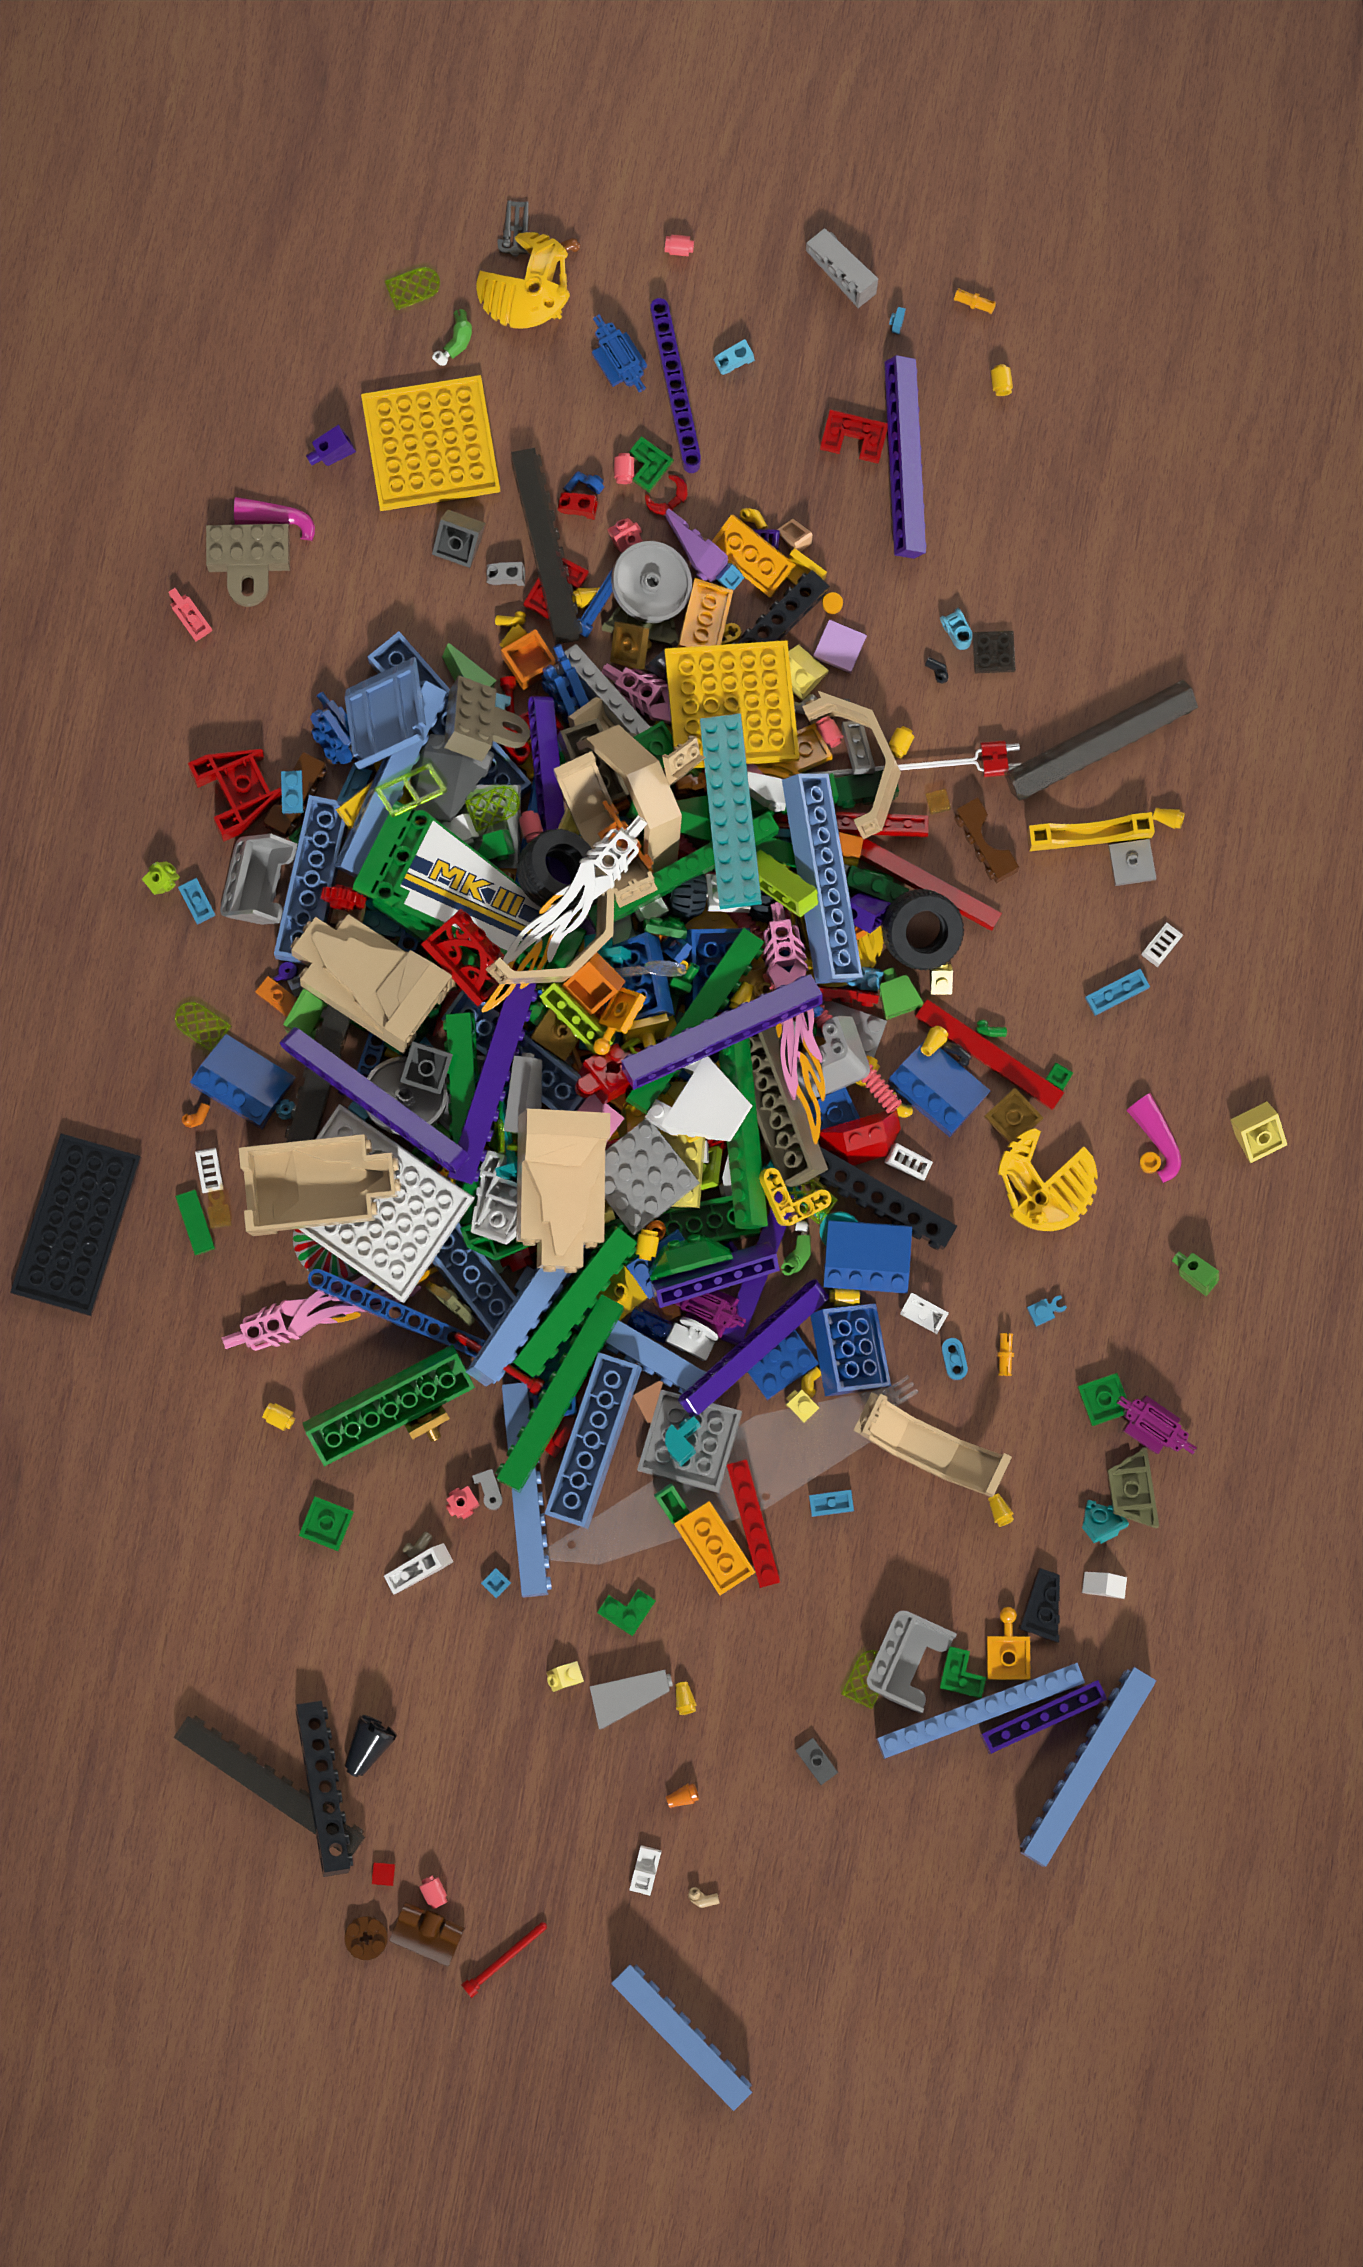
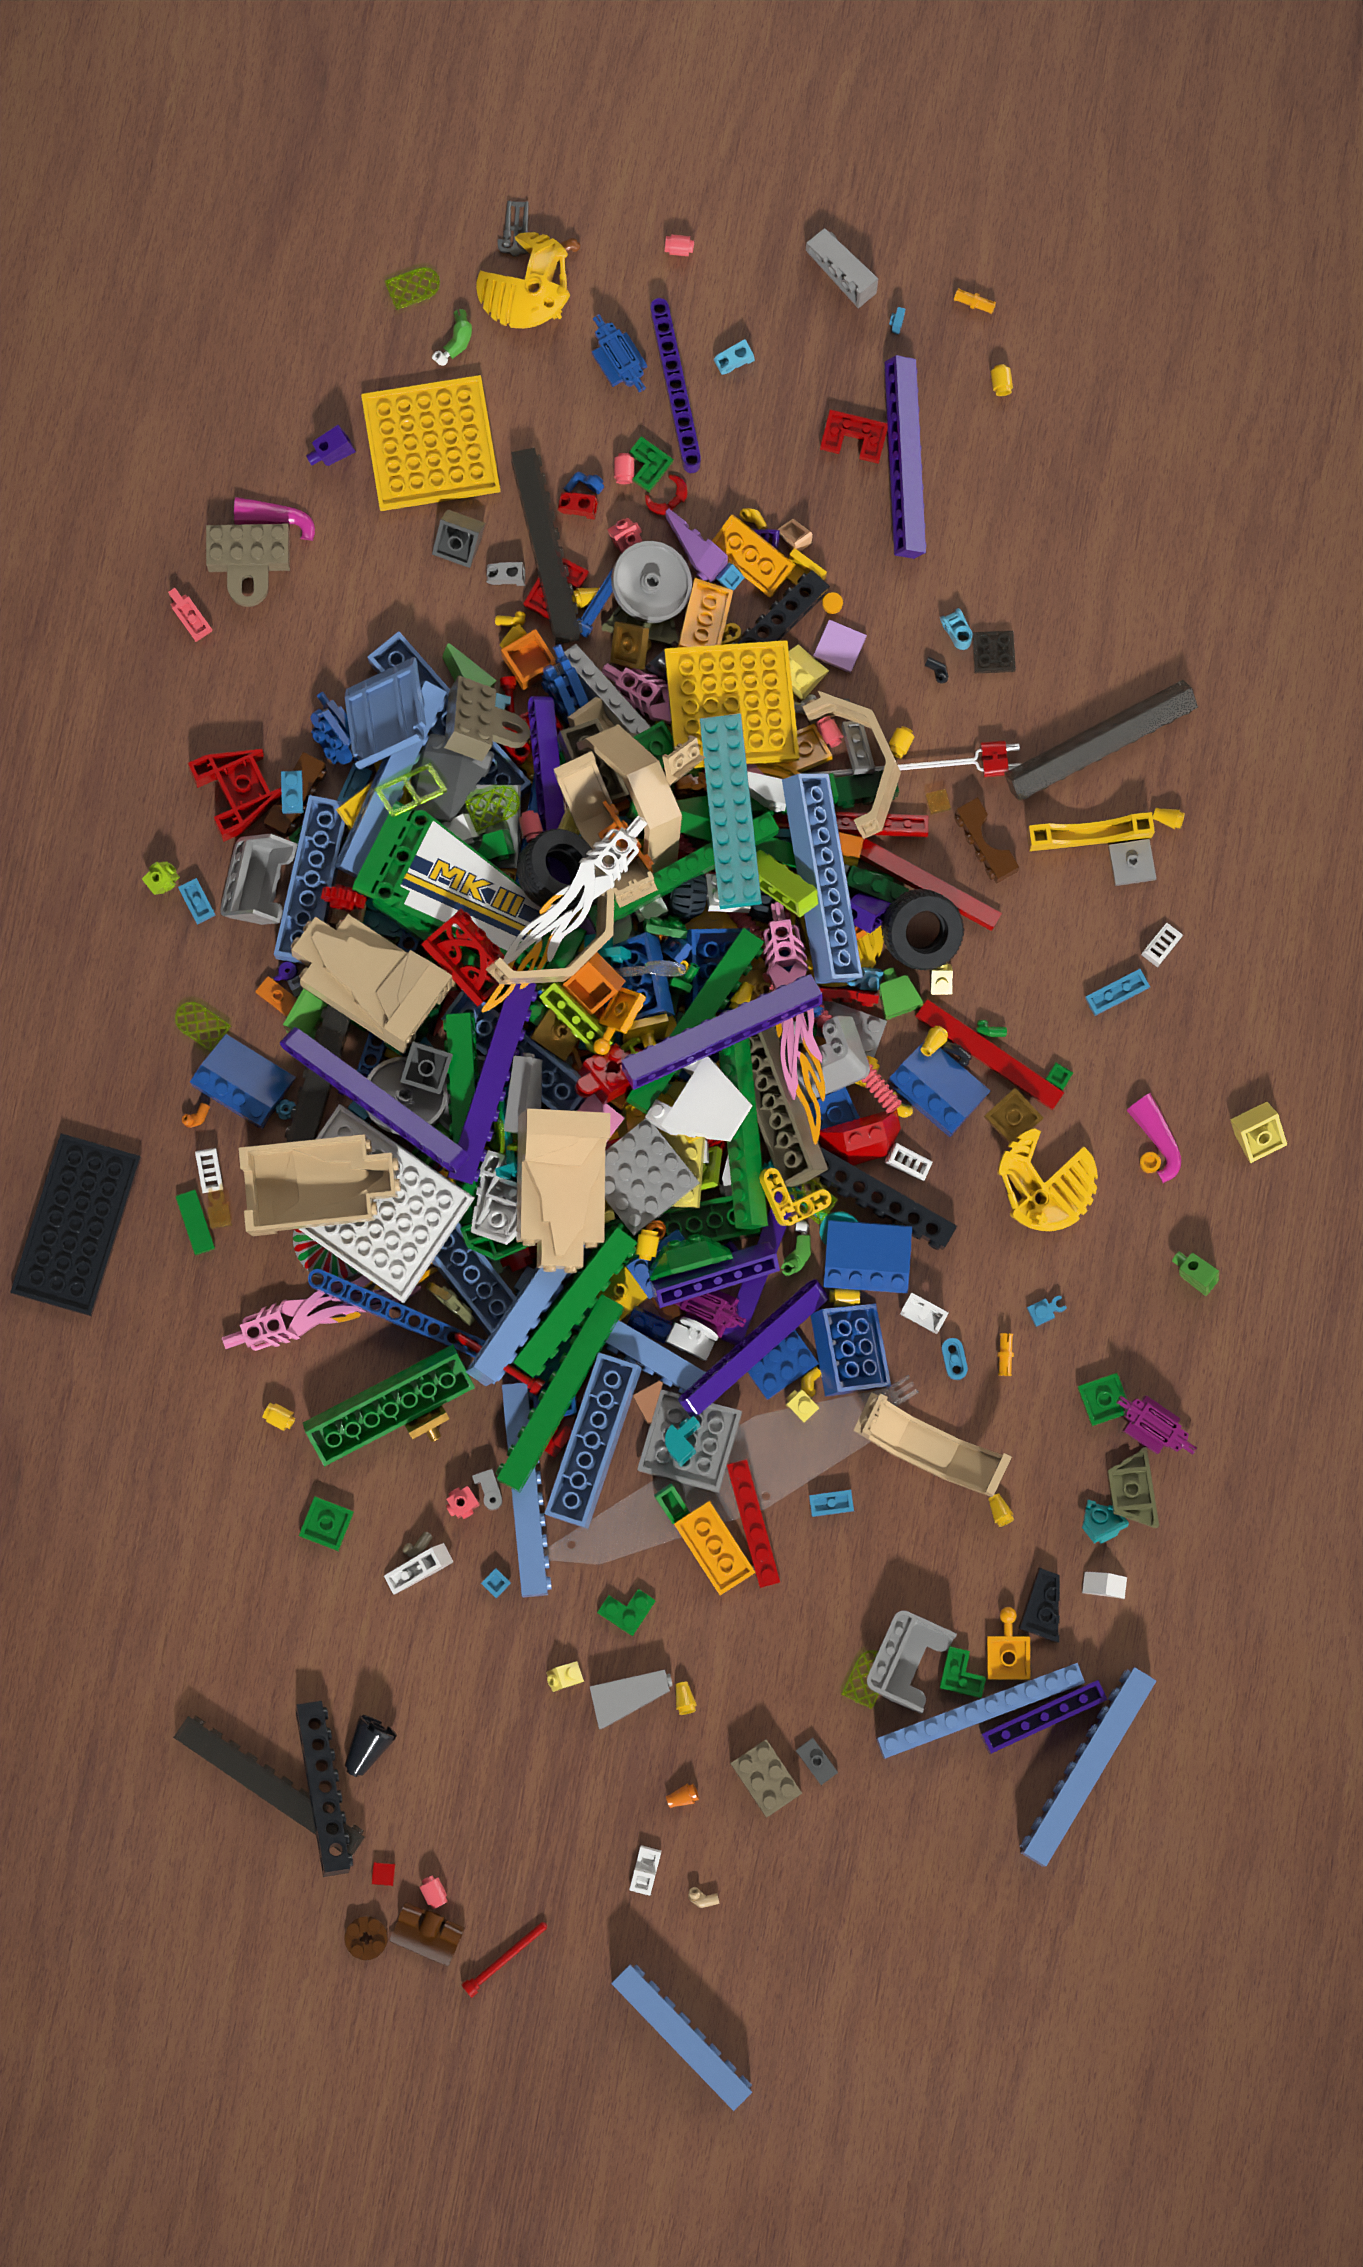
(766, 1778): none -> dark tan brick

